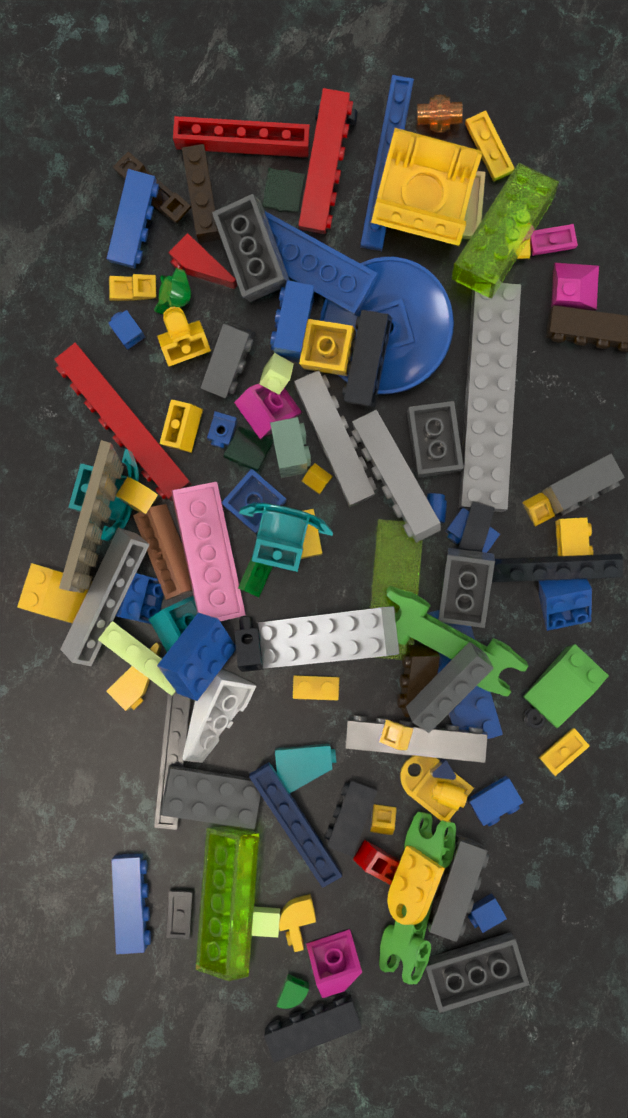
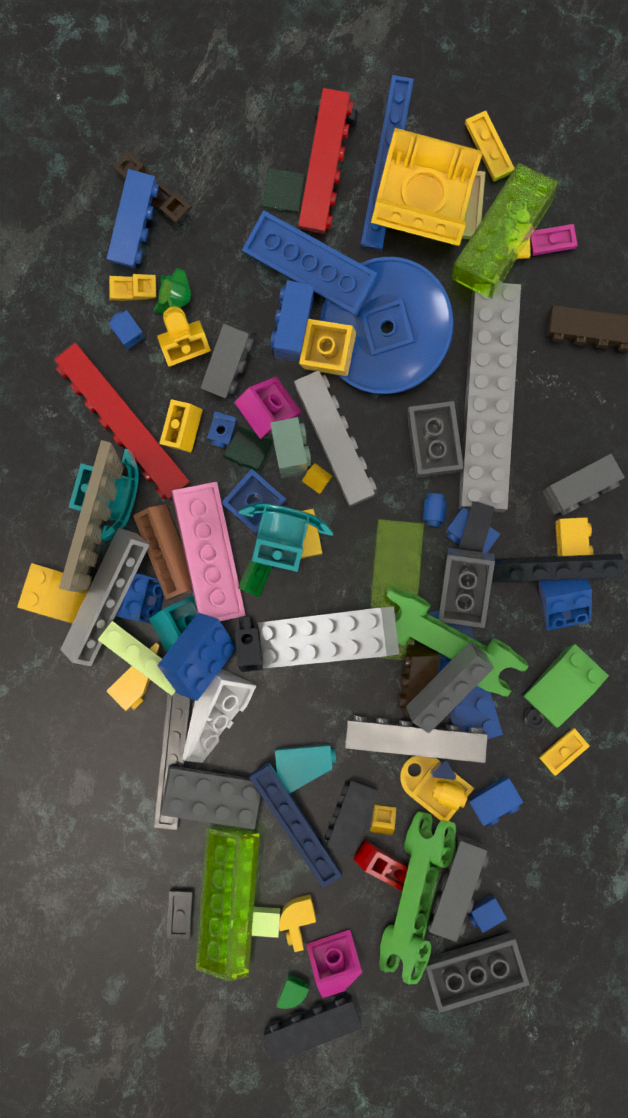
(129, 903): brick -> none
(136, 495): yellow brick -> none
(199, 263): red slope -> none
(200, 193): dark brown brick -> none
(242, 136): red brick -> none
(251, 248): dark grey brick -> none
(276, 373): yellowish green brick -> none
(315, 687): yellow plate -> none
(367, 358): black brick -> none
(396, 476): light grey brick -> none
(396, 735): yellow slope -> none
(413, 886): yellow plate -> none
(439, 113): clear orange piece -> none
(538, 508): yellow slope -> none
(575, 286): dark pink slope -> none

